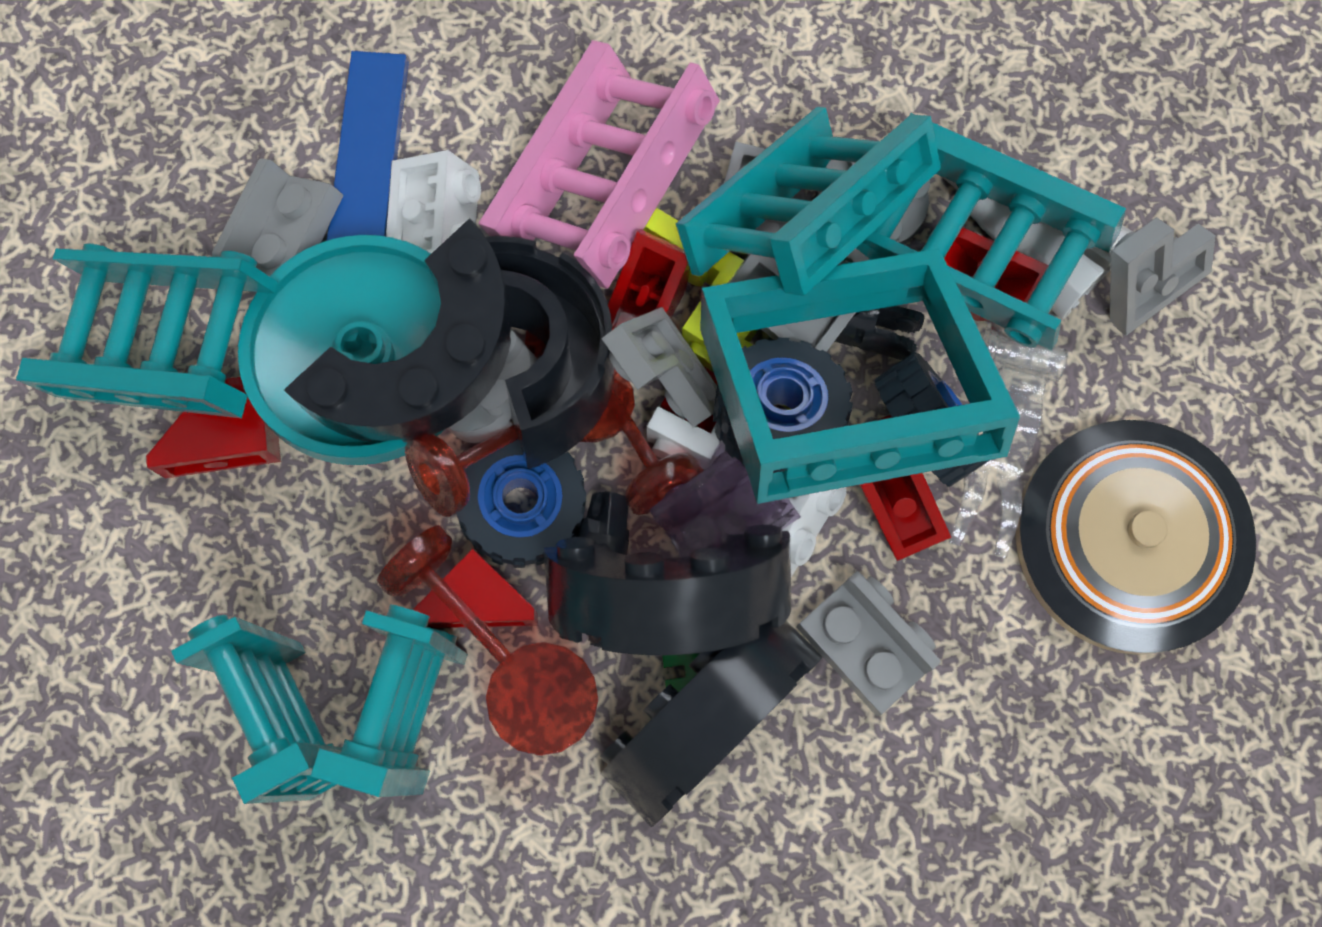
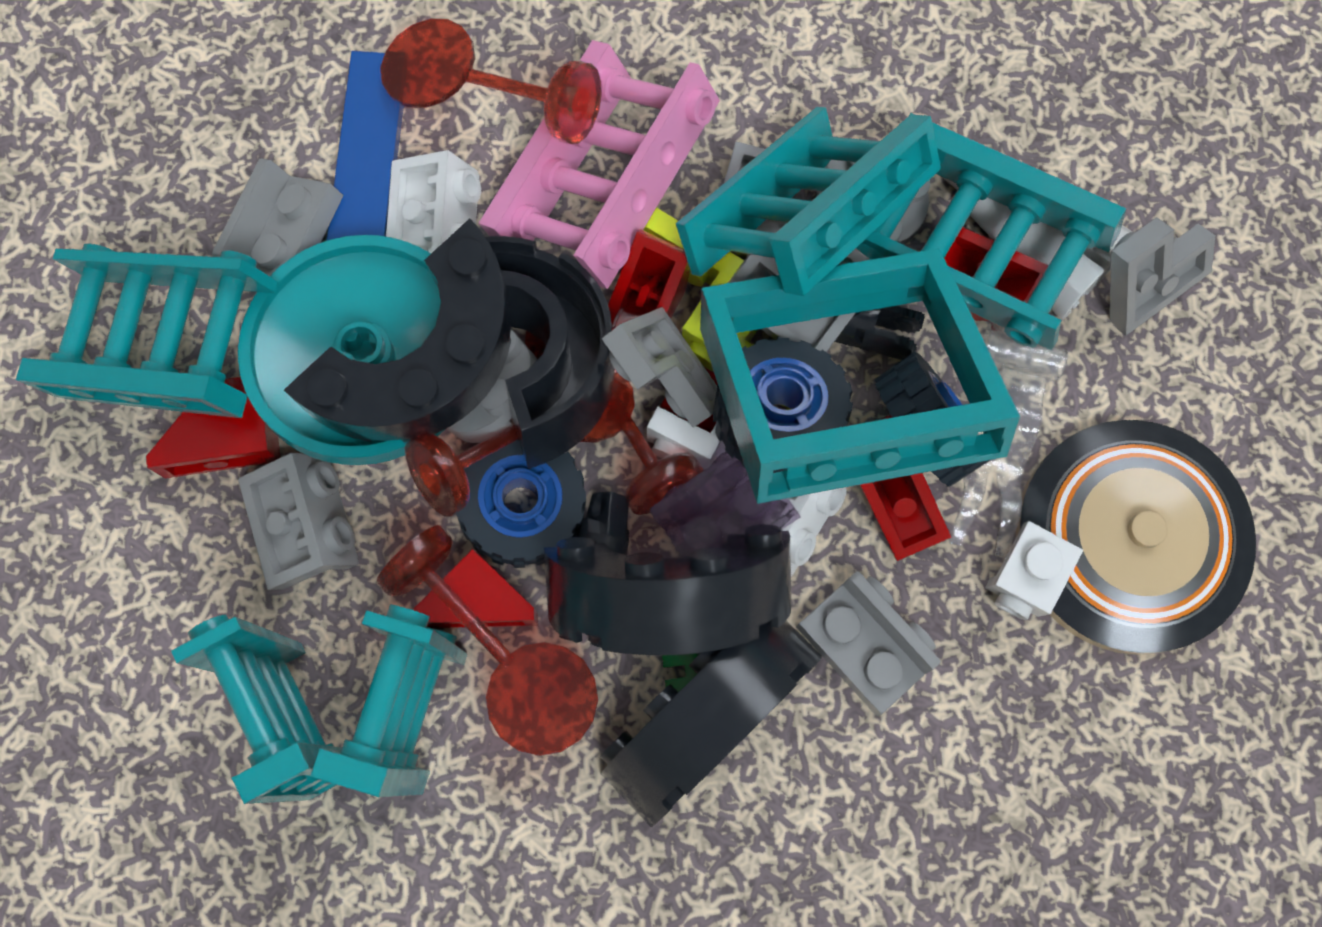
(297, 520): none -> light grey bracket
(437, 58): none -> clear red piece
(1034, 572): none -> white bracket

